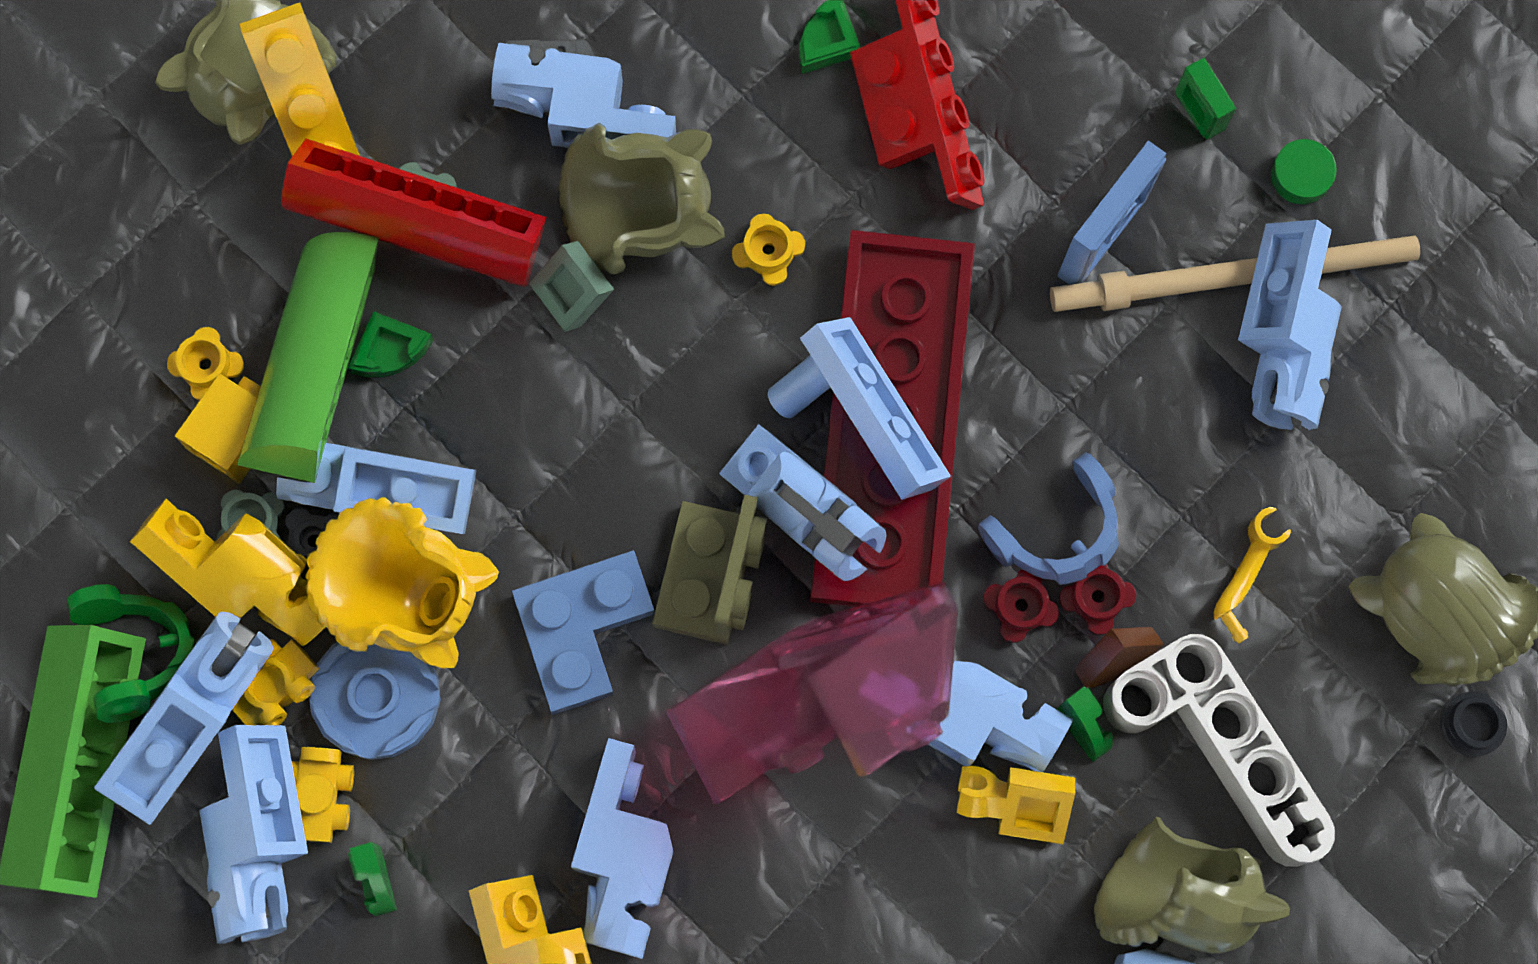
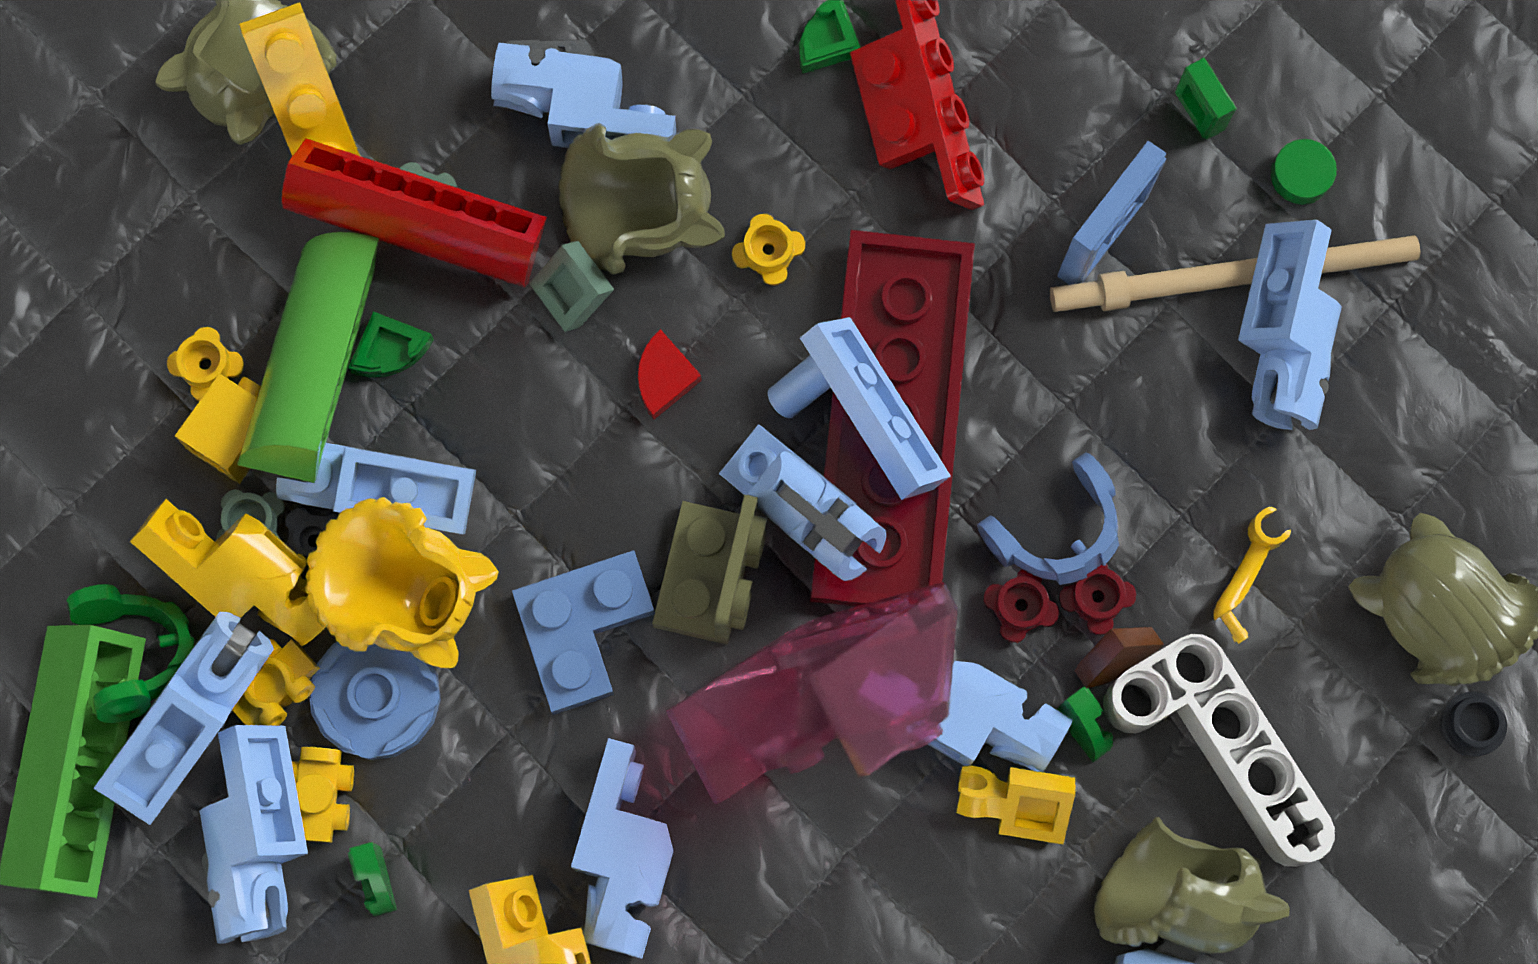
(664, 375): none -> red tile

